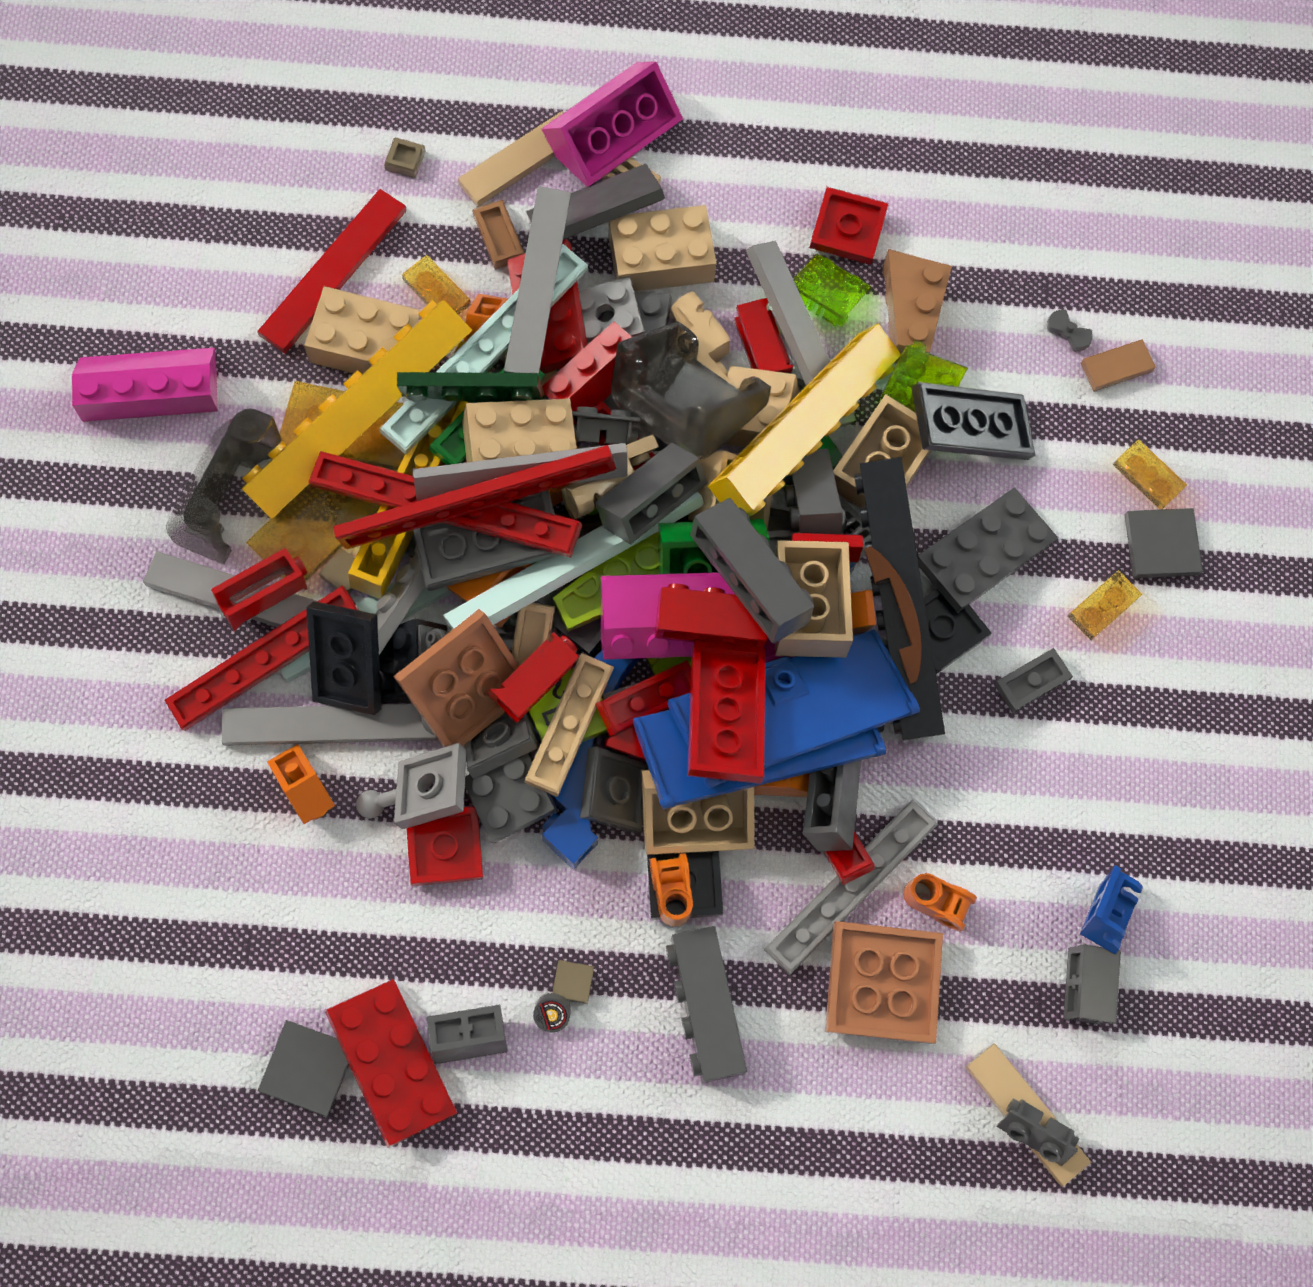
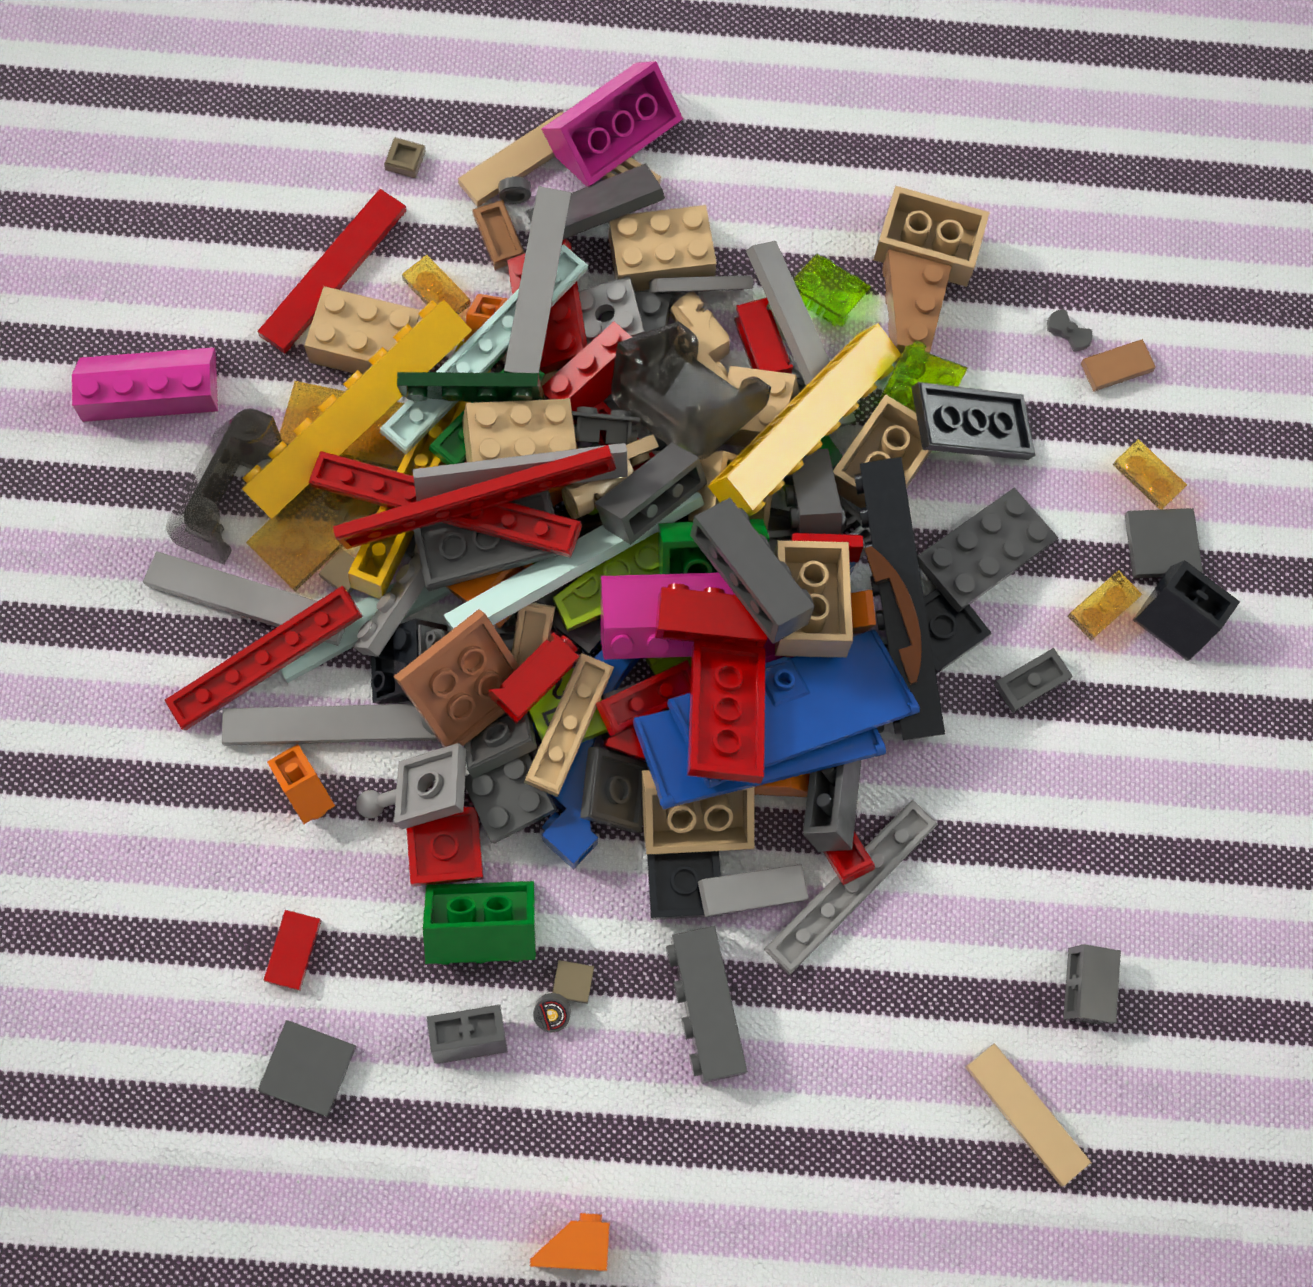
(260, 587): red window -> none
(292, 950): none -> red tile
(344, 657): black plate -> none
(390, 1063): red plate -> none
(479, 922): none -> green slope
(514, 190): none -> dark grey tile
(577, 1246): none -> orange slope
(672, 882): orange piece -> none
(690, 284): none -> light grey tile
(753, 890): none -> light grey tile
(849, 225): red plate -> none
(884, 982): nougat plate -> none
(933, 231): none -> tan brick
(946, 904): orange piece -> none
(1053, 1142): dark grey hinge -> none
(1111, 910): blue hinge -> none
(1186, 610): none -> black slope

